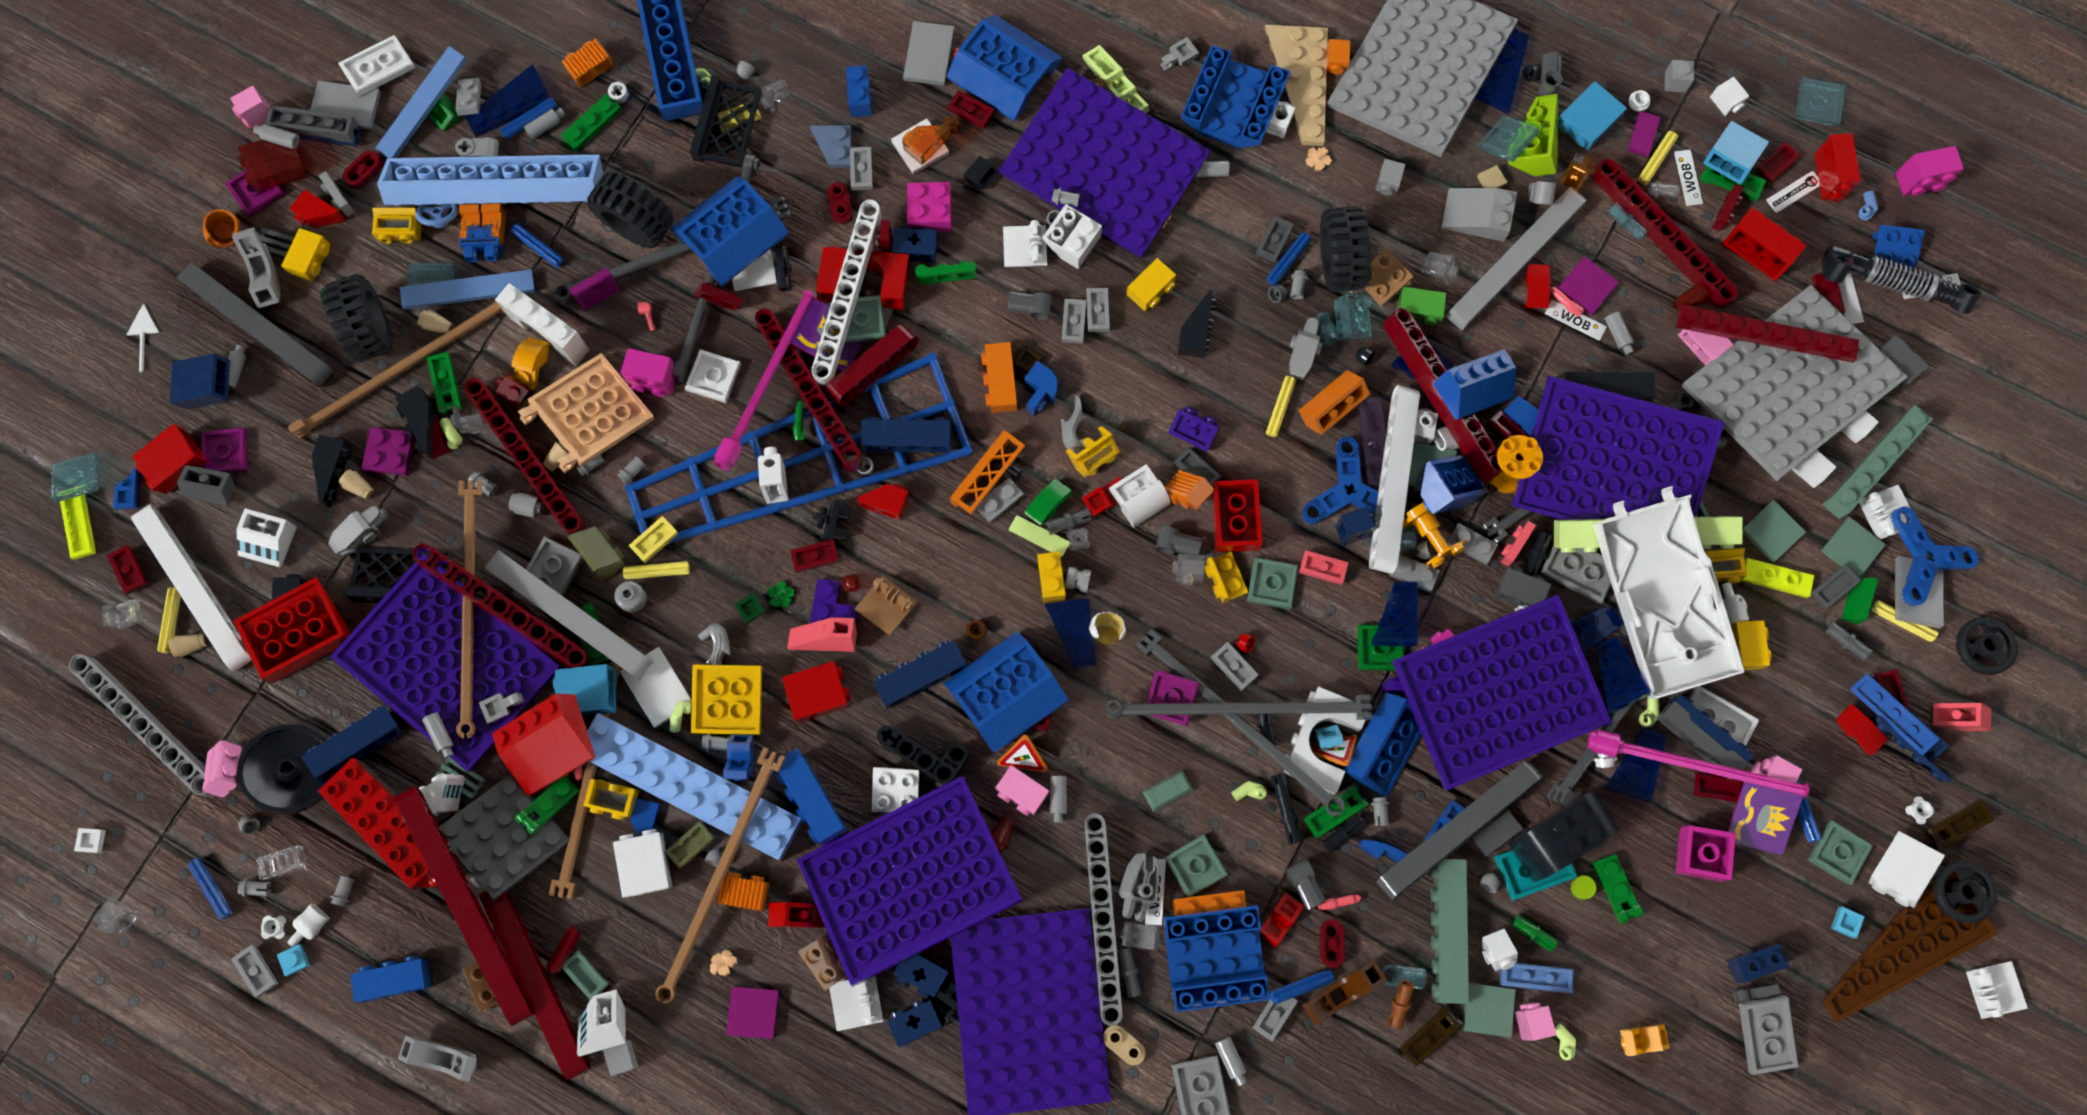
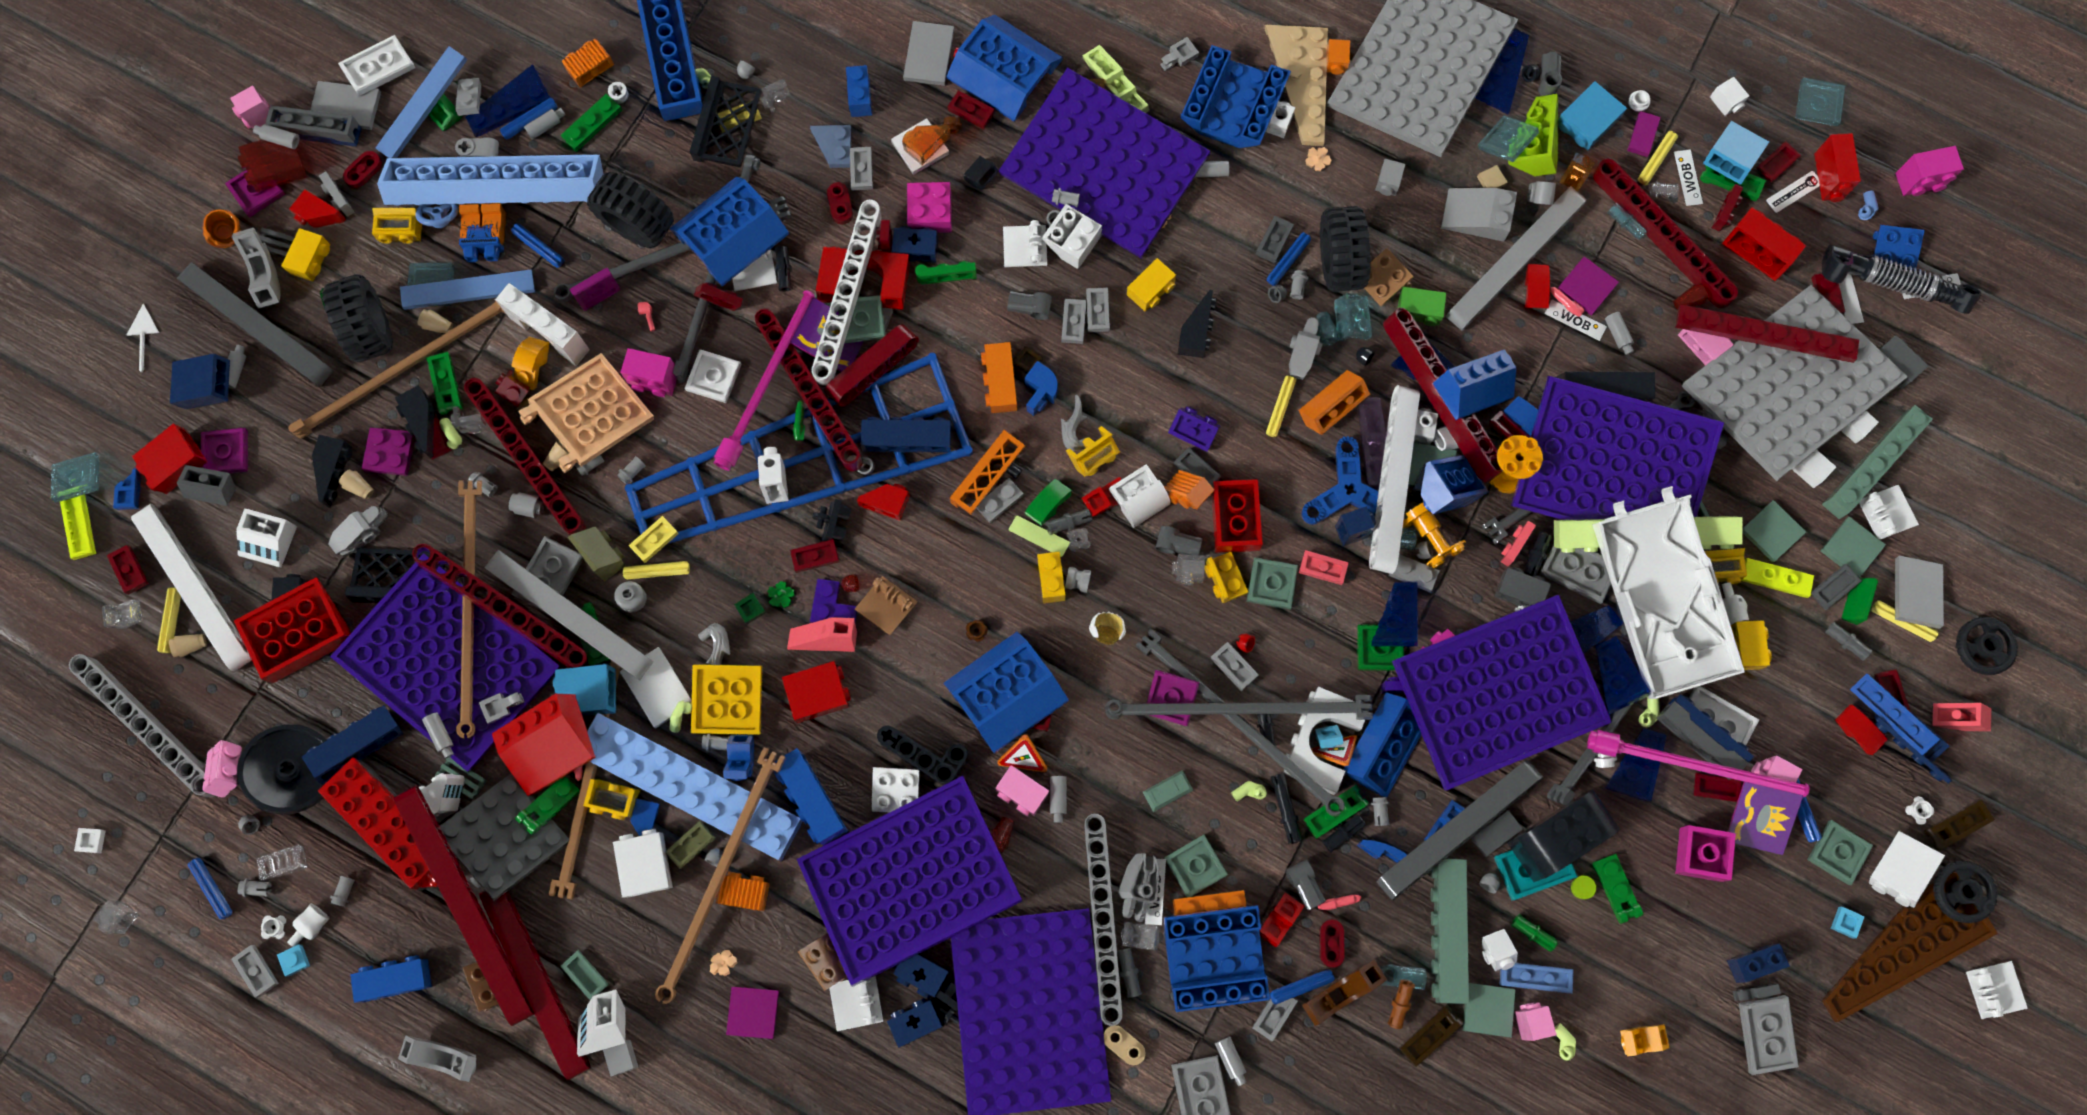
(563, 949): dark red tile -> none
(794, 915): red slope -> none
(920, 674): dark blue brick -> none
(1072, 624): clear blue wing -> none
(1440, 266): clear bracket -> none
(1476, 544): light grey plate -> none
(1679, 76): light grey brick -> none
(1920, 545): blue piece -> none

